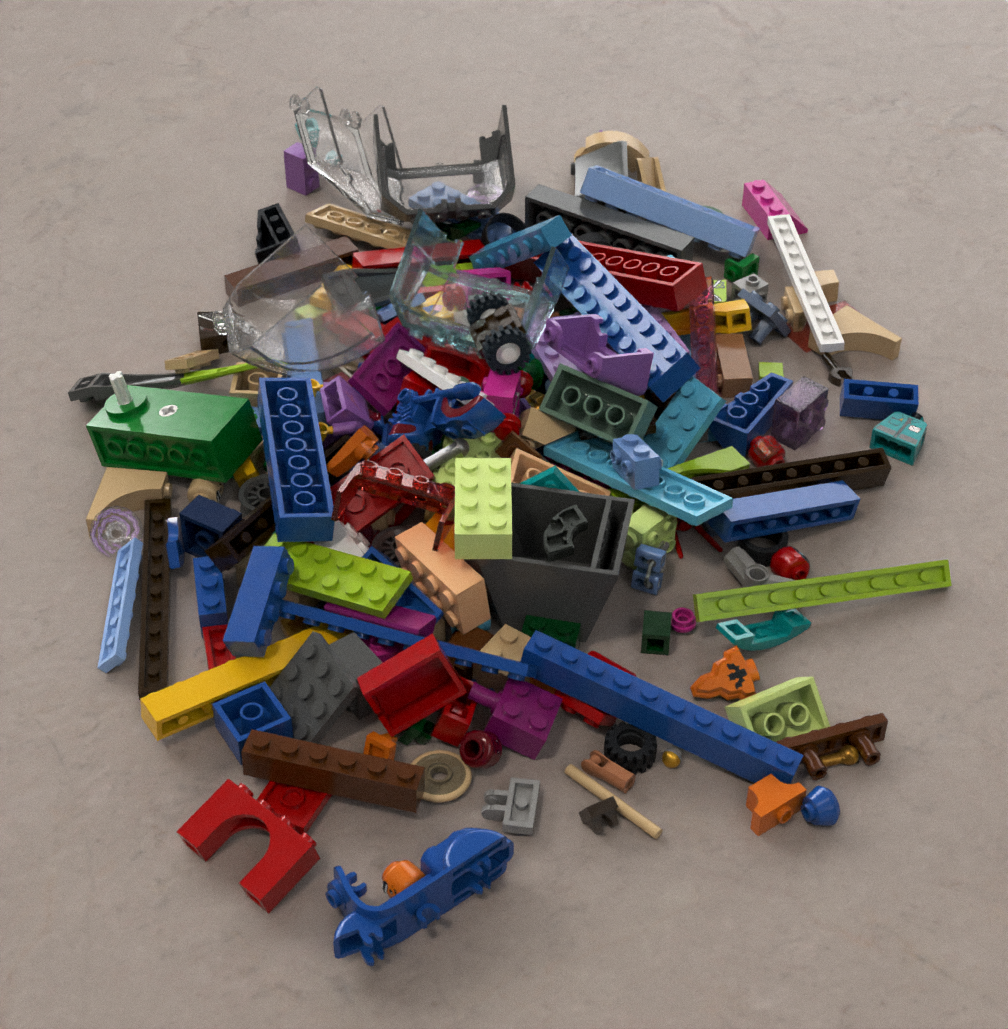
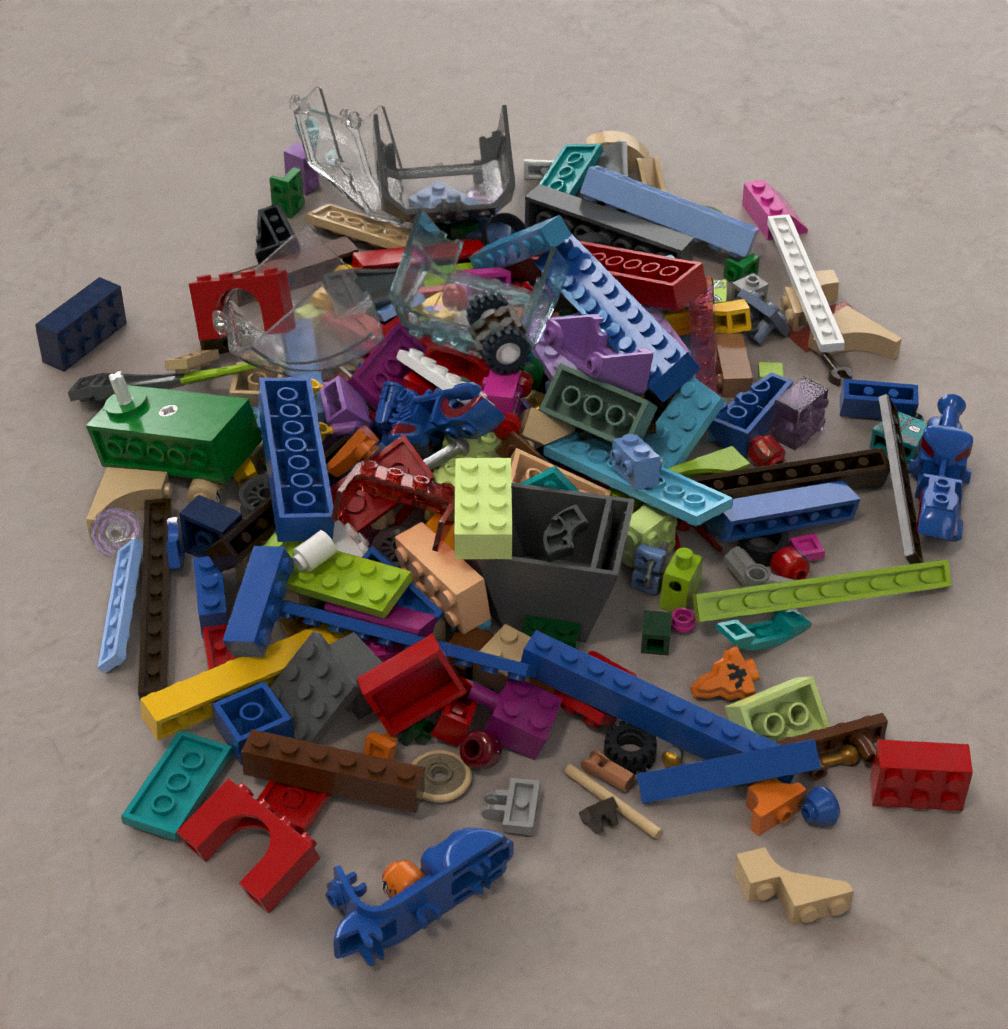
(81, 324): none -> dark blue brick
(177, 785): none -> teal plate
(268, 288): none -> red arch
(288, 192): none -> green bracket
(314, 551): none -> white brick
(388, 404): none -> blue hinge
(536, 168): none -> white slope
(571, 167): none -> teal plate
(685, 570): none -> lime torso
(728, 771): none -> blue tile
(800, 895): none -> tan arch
(808, 546): none -> dark pink plate
(900, 480): none -> tile
(920, 775): none -> red brick
(942, 471): none -> blue piece

